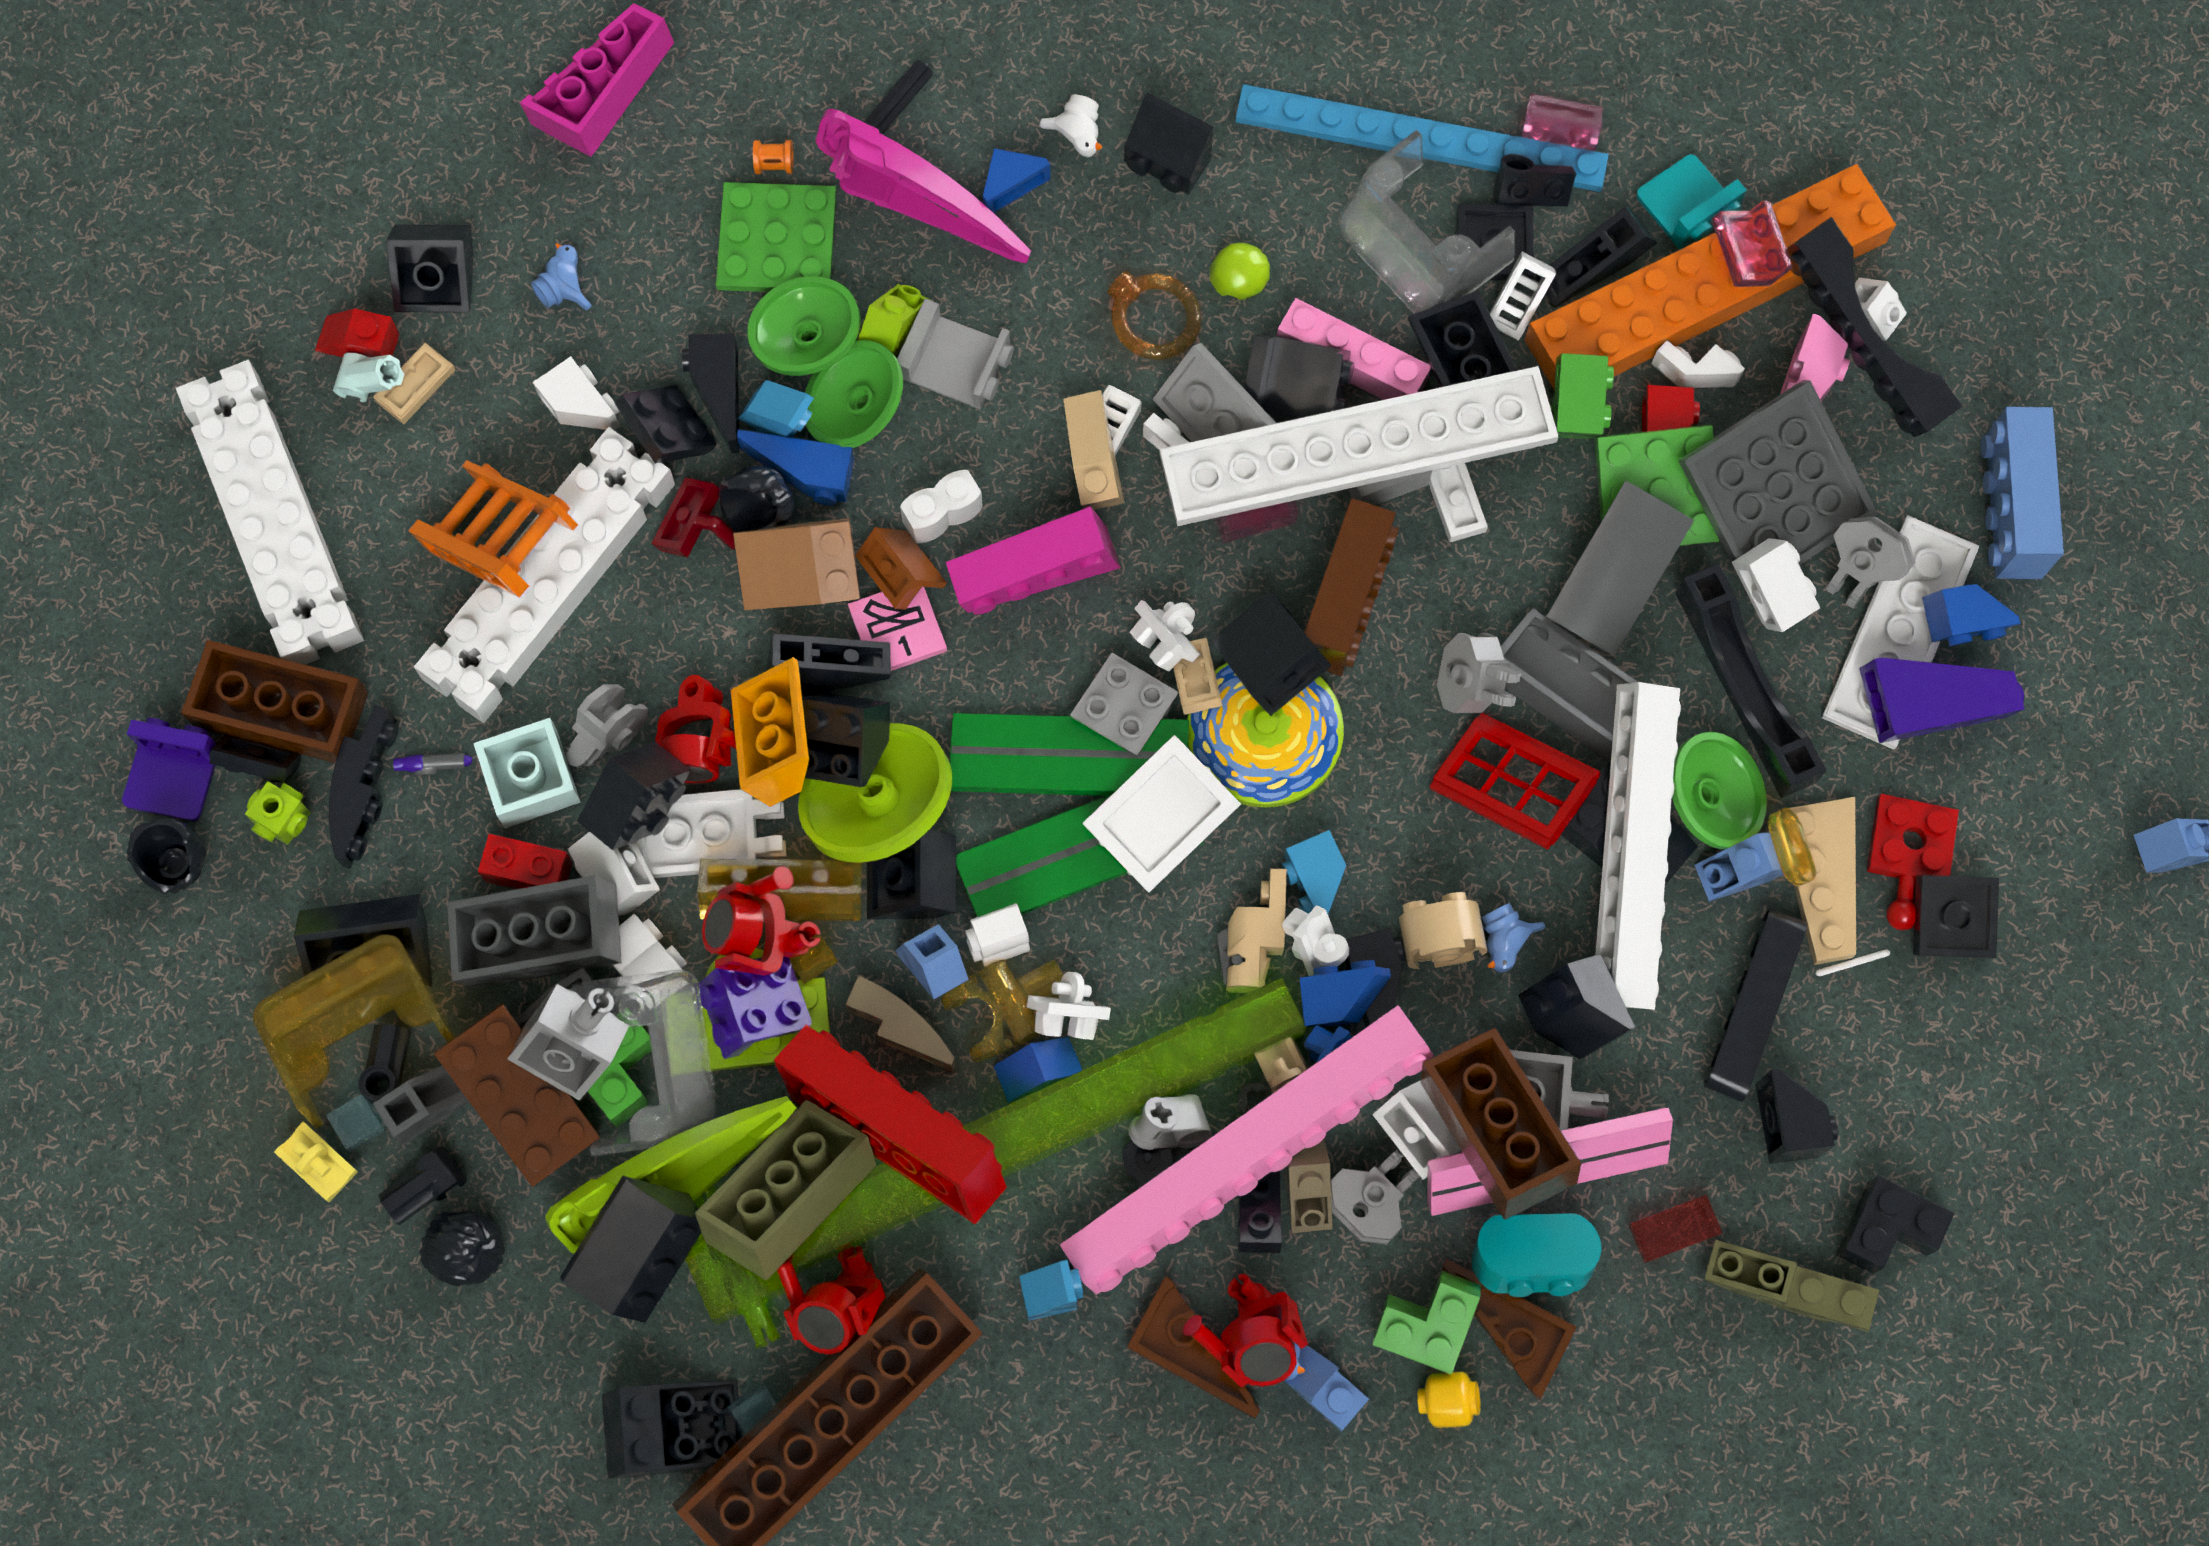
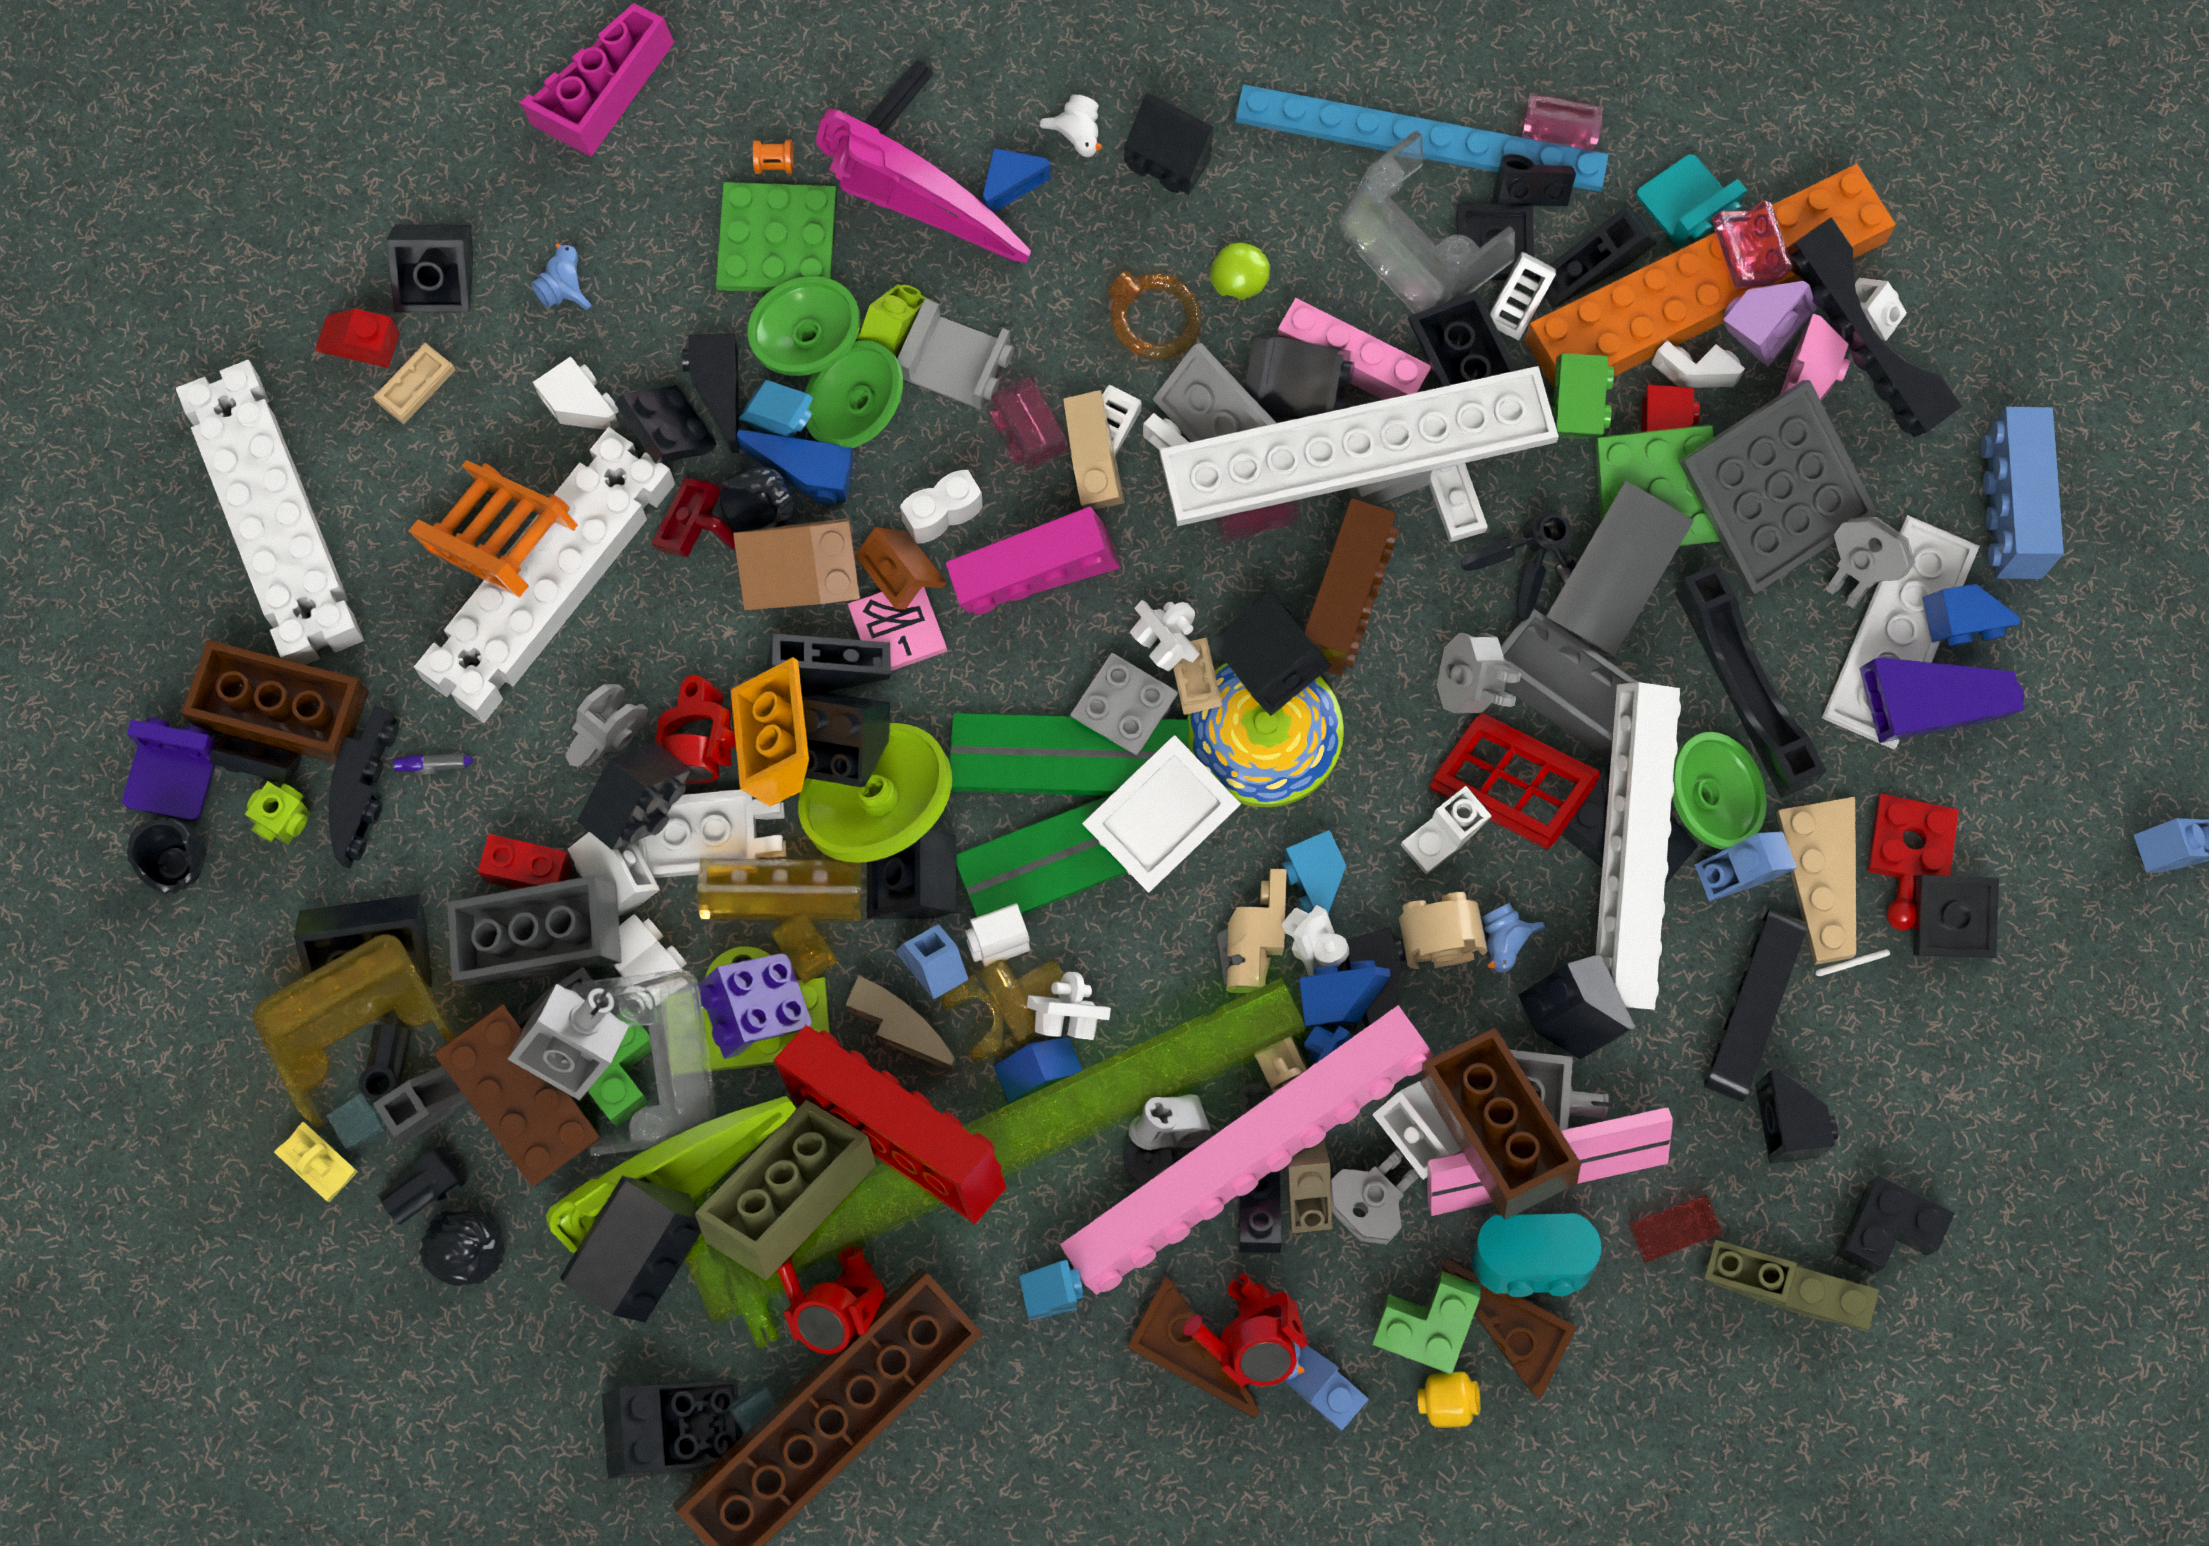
(366, 375): light aqua piece -> none
(527, 773): light aqua brick -> none
(736, 924): red piece -> none
(1027, 424): none -> clear pink brick
(1447, 830): none -> white slope
(1558, 534): none -> black plant
(1769, 317): none -> lavender slope
(1776, 584): white brick -> none
(1791, 847): clear yellow tile -> none

